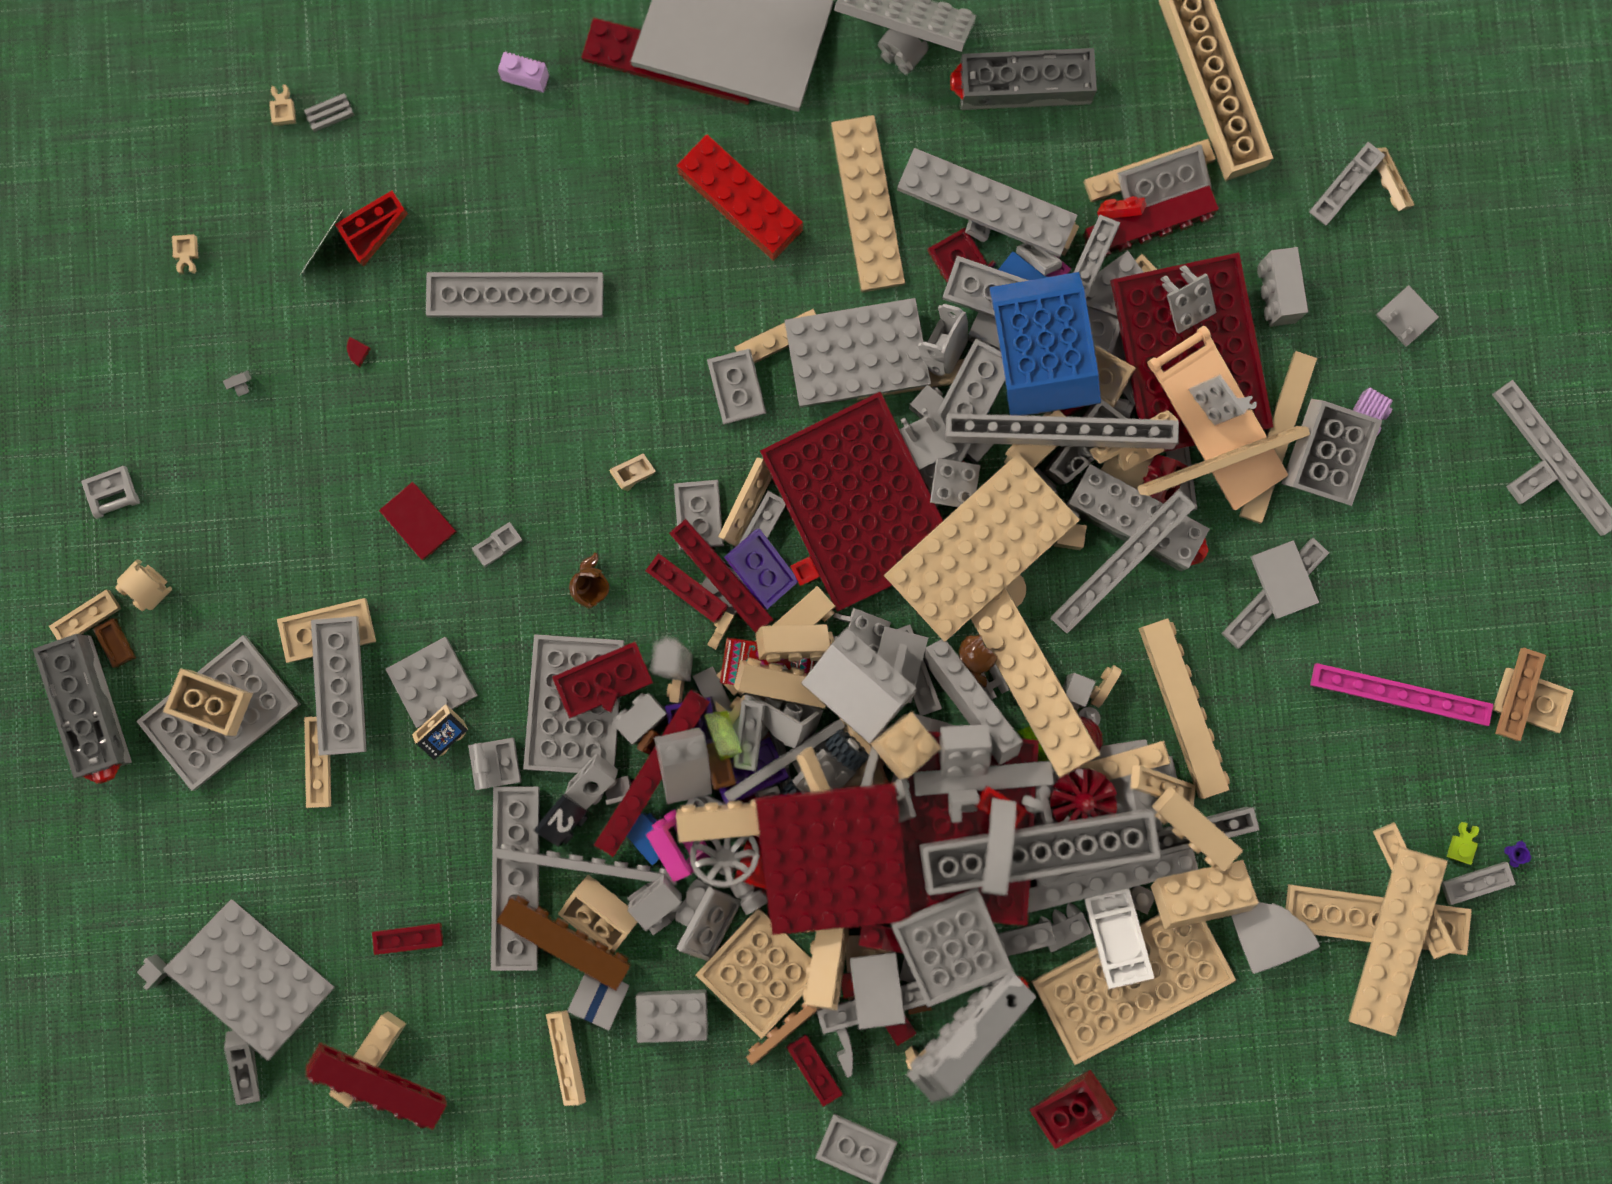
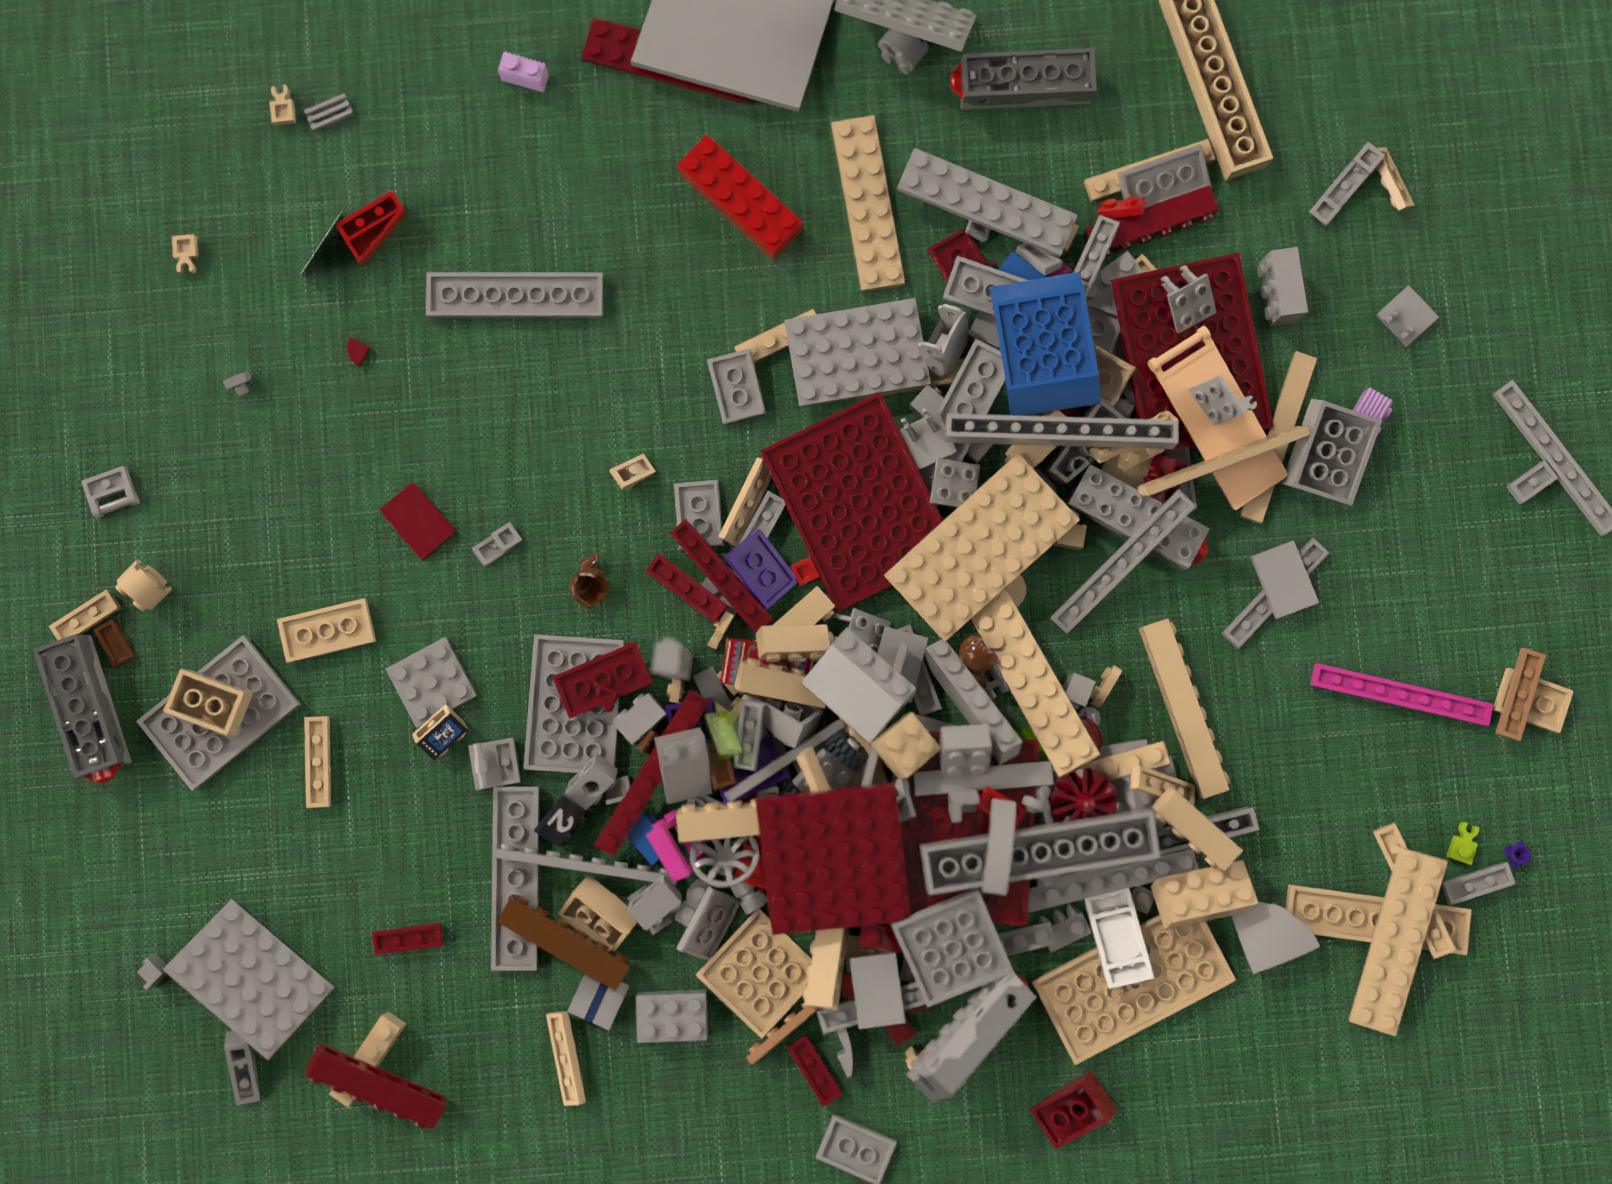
(338, 685): light grey plate -> none

